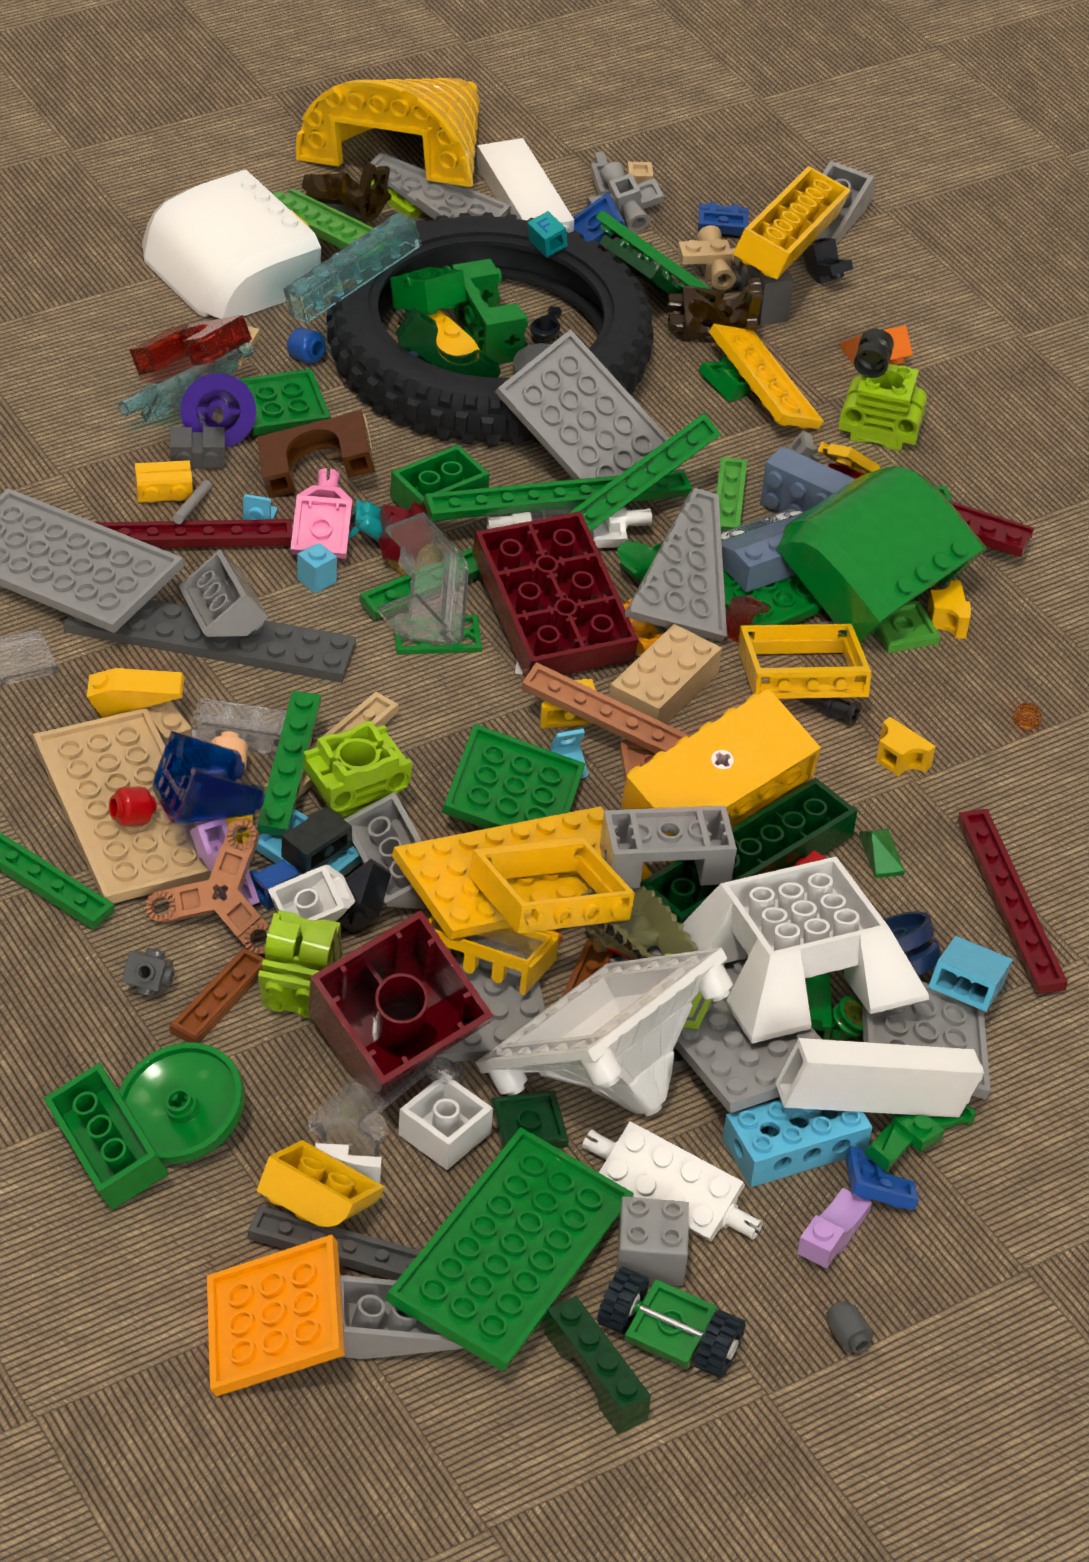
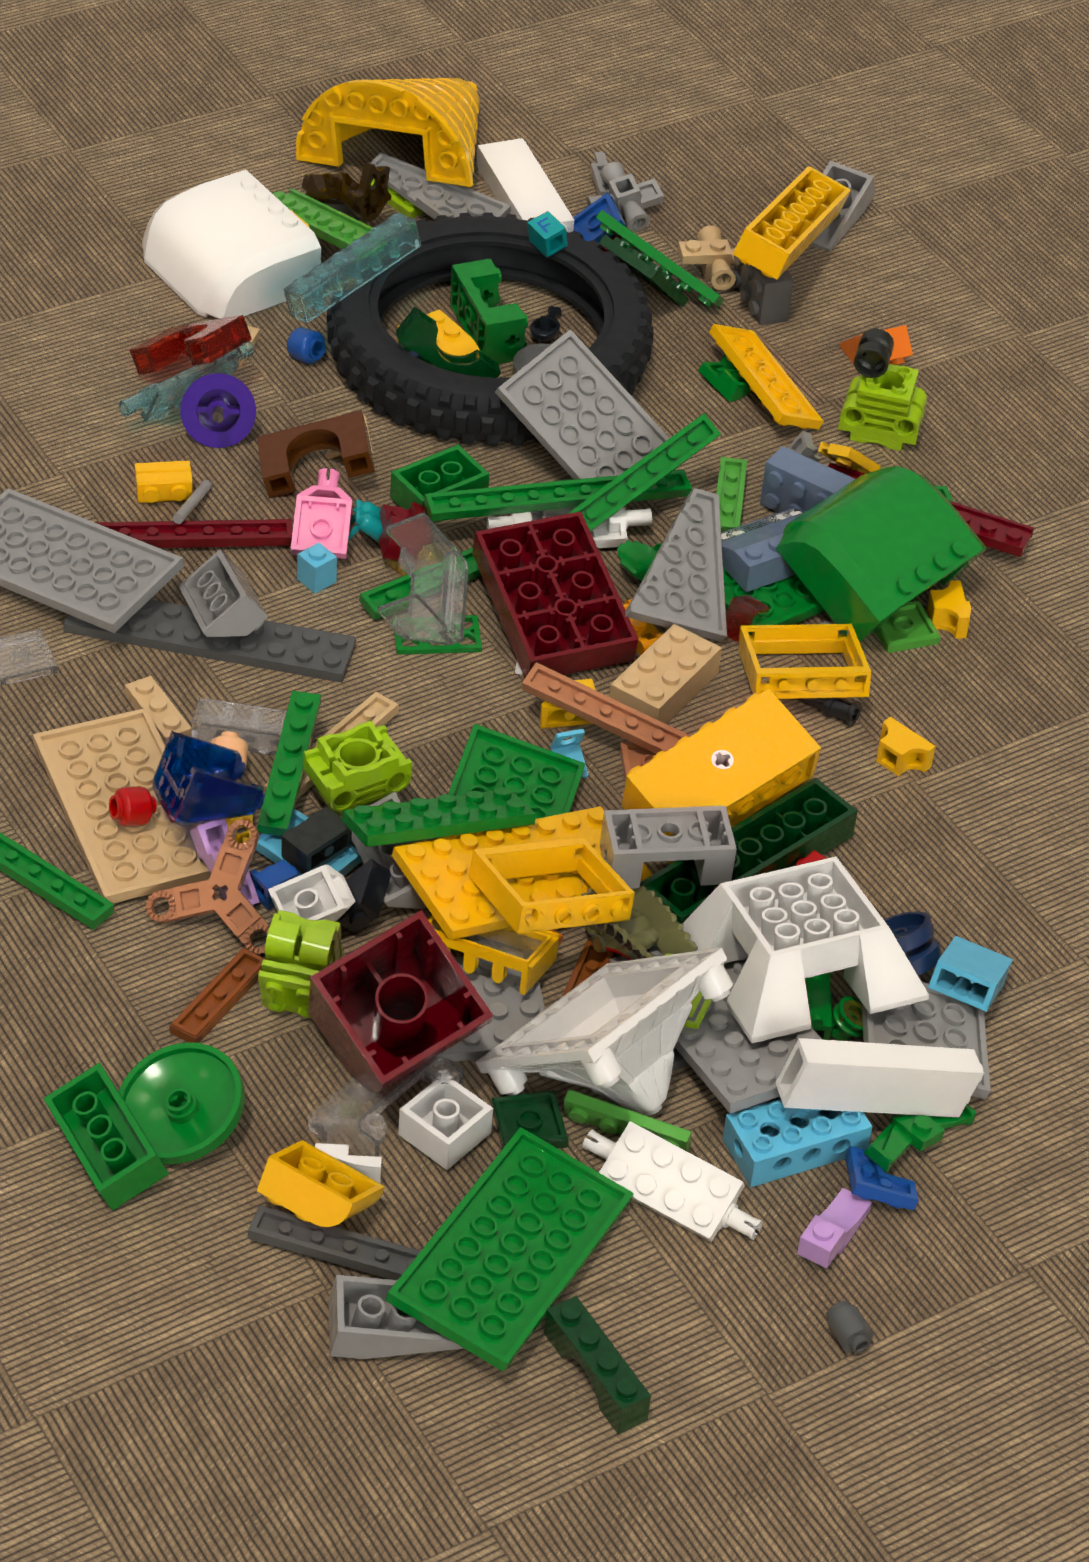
(132, 689): yellow slope -> none
(149, 971): dark grey brick -> none
(203, 448): dark grey brick -> none
(258, 508): medium azure bracket -> none
(274, 1315): light orange plate -> none
(286, 401): green plate -> none
(428, 289): green brick -> none
(437, 817): none -> green plate
(615, 1119): none -> bright green plate
(640, 170): tan plate -> none
(654, 1238): light grey piece -> none
(671, 1322): plate -> none
(697, 310): dark brown hips -> none
(728, 219): blue plate -> none
(823, 261): black brick -> none
(881, 853): green slope -> none
(1012, 902): dark red plate -> none
(1027, 716): clear orange plate -> none

